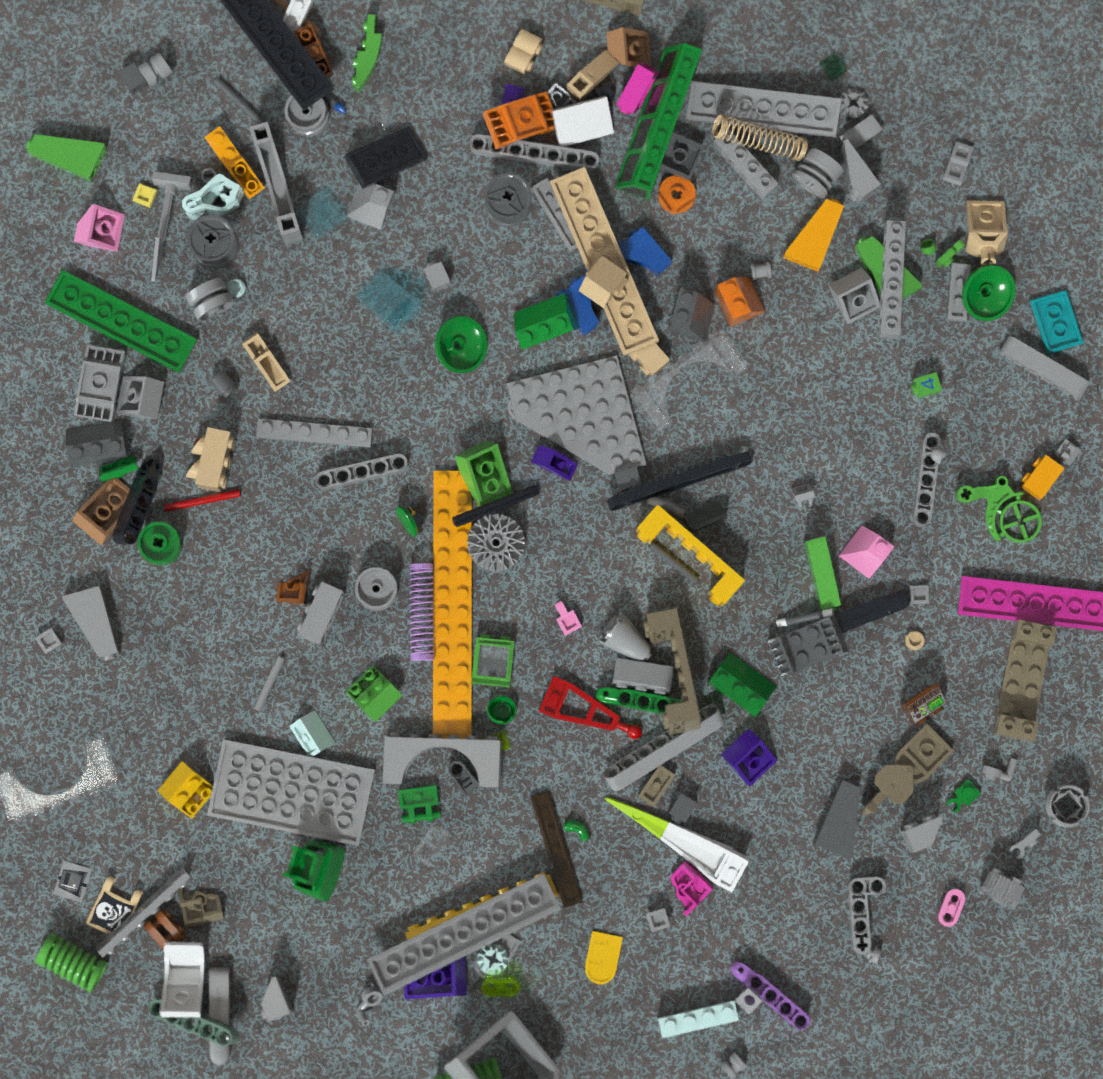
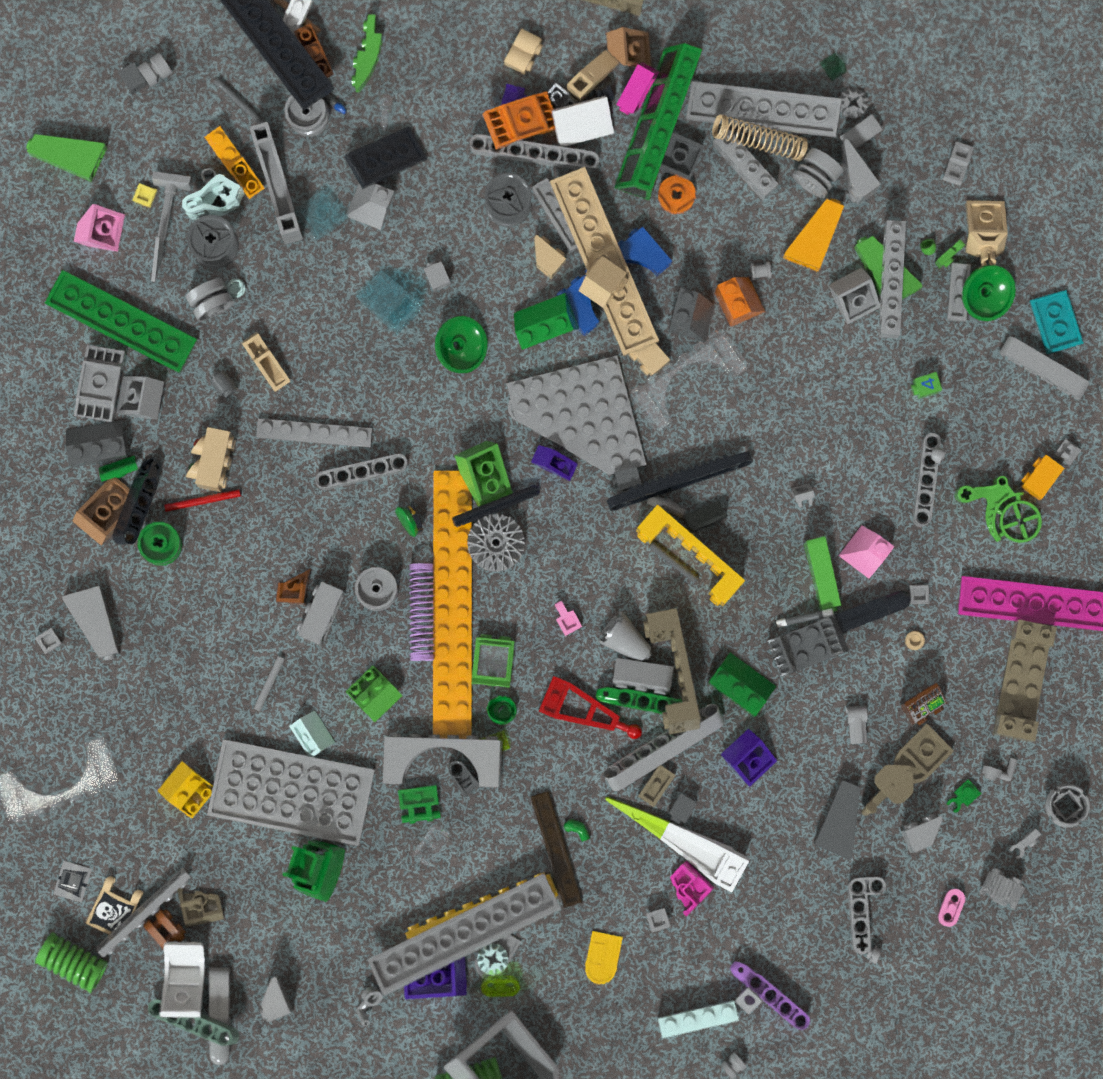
(547, 258): none -> tan slope
(857, 724): none -> light grey piece

